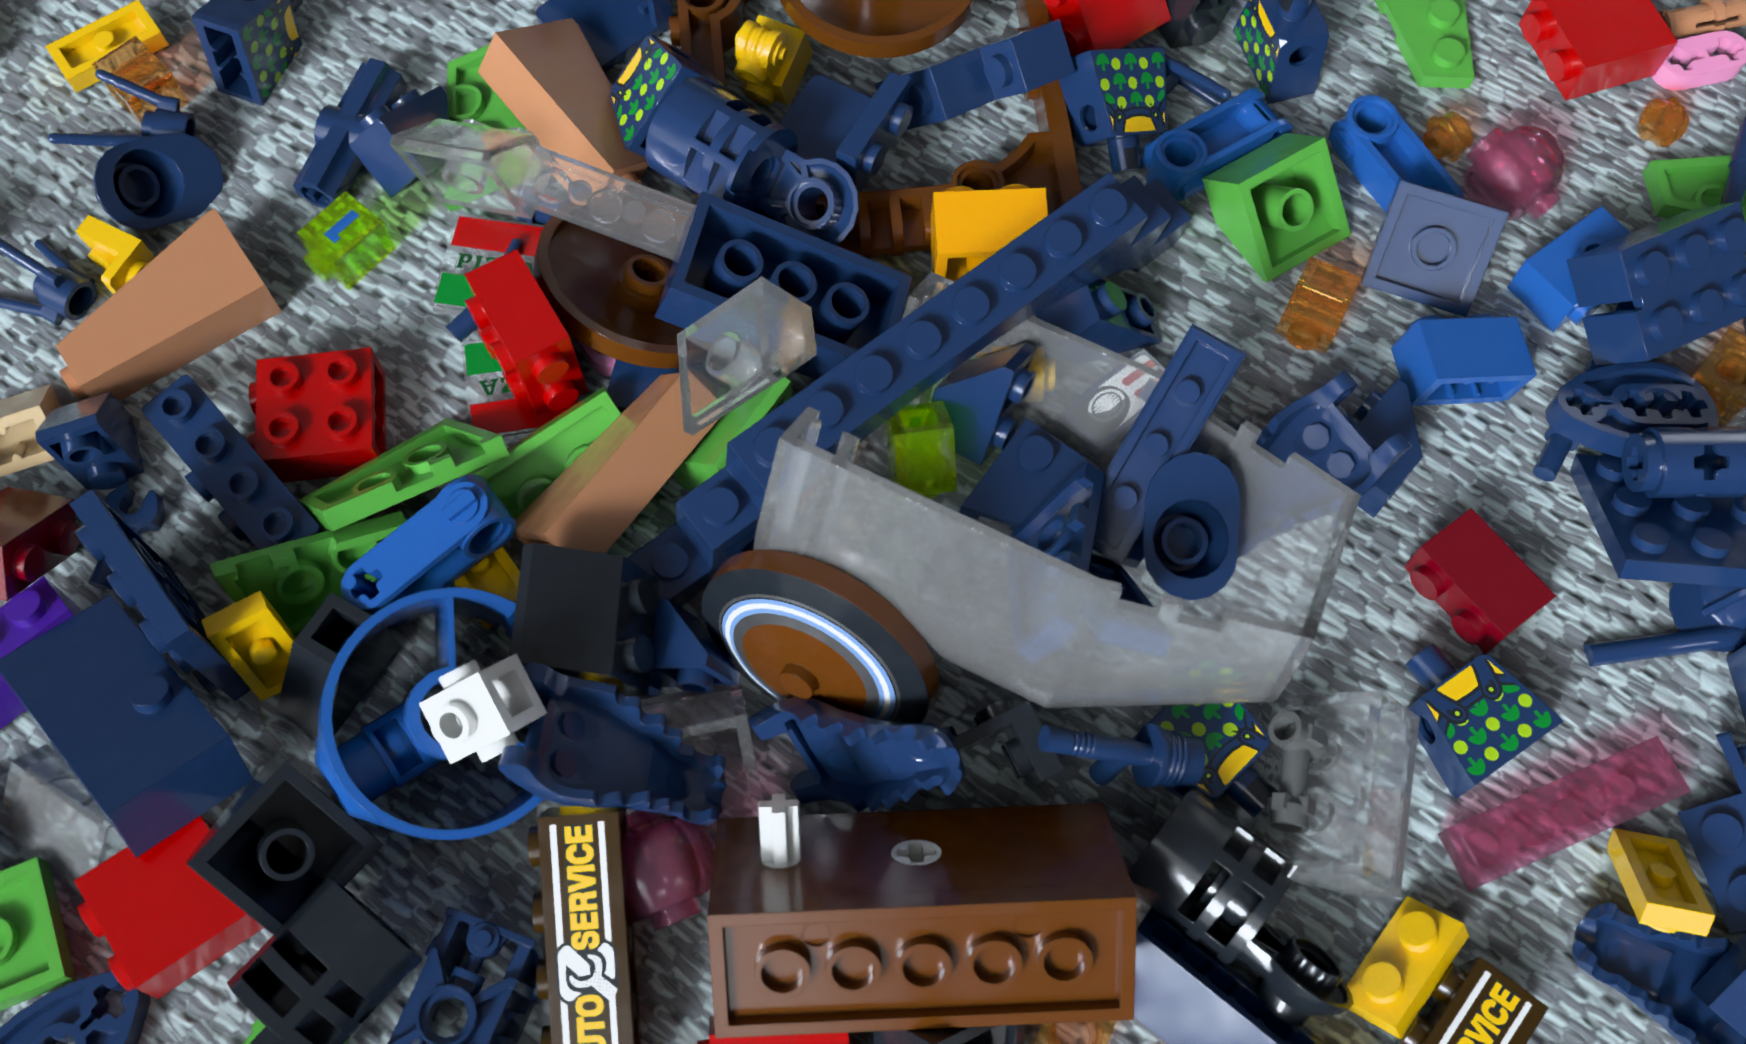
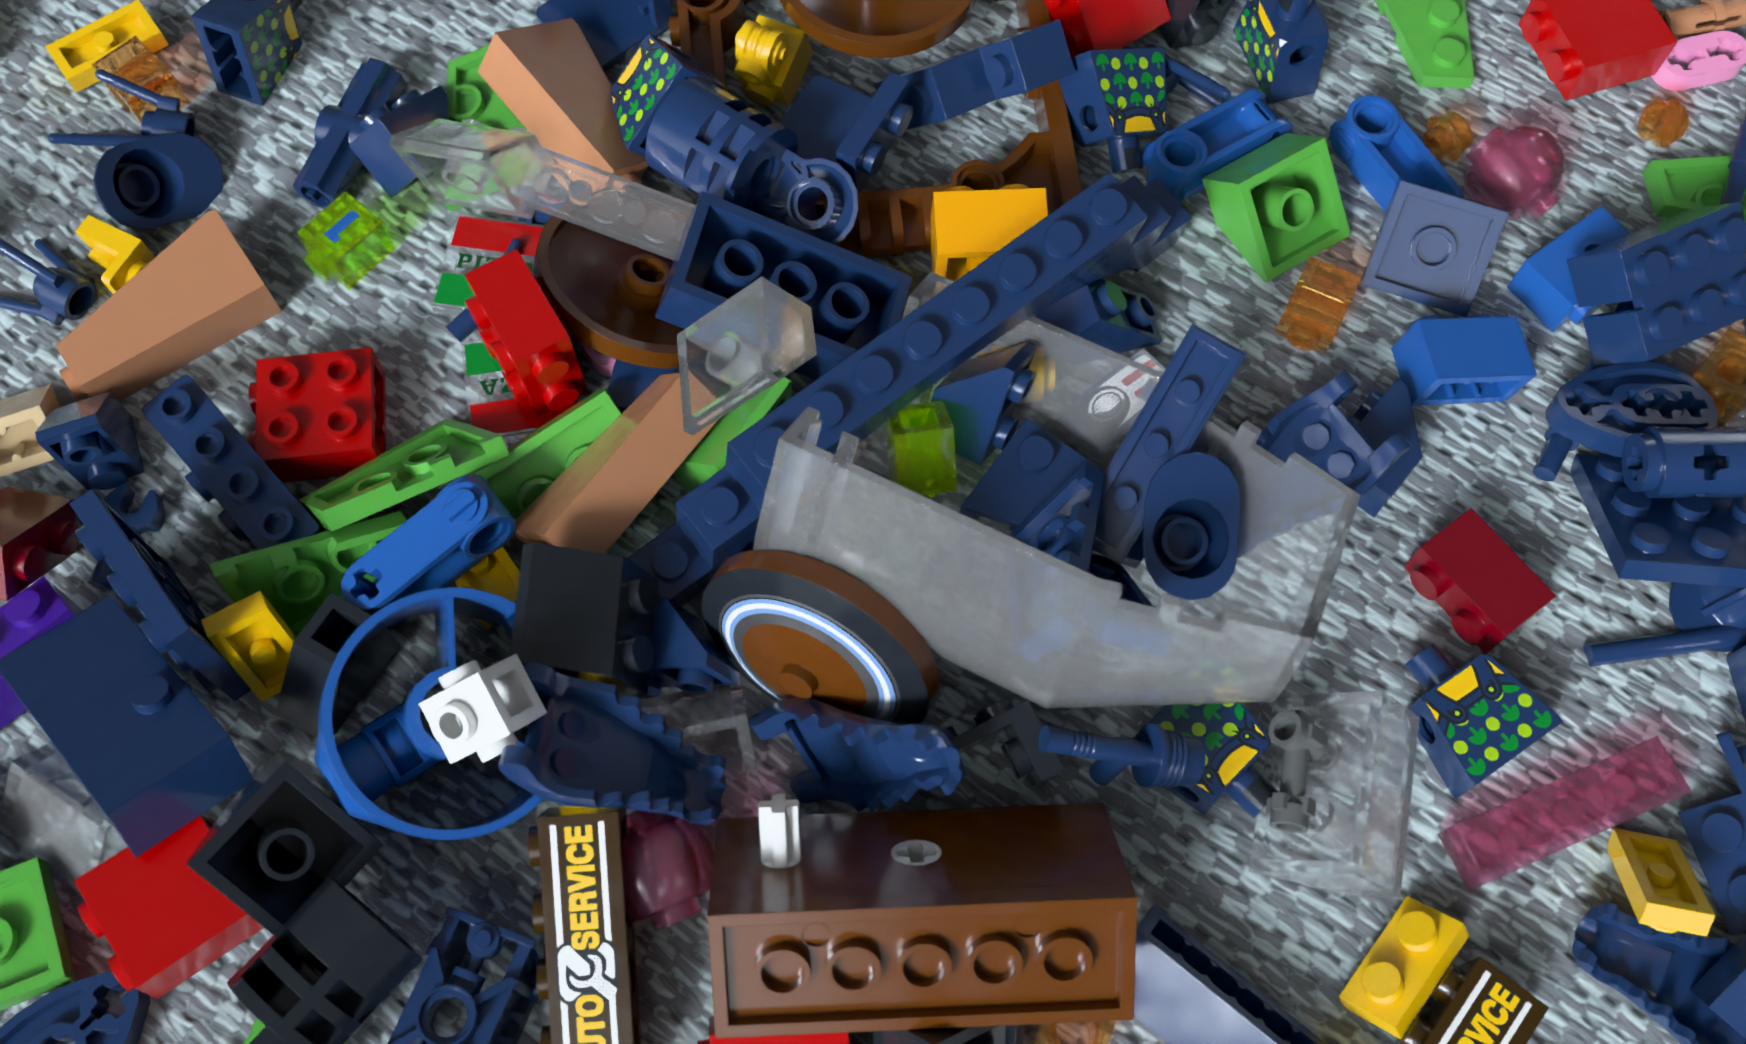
(1233, 908): black cylinder -> none

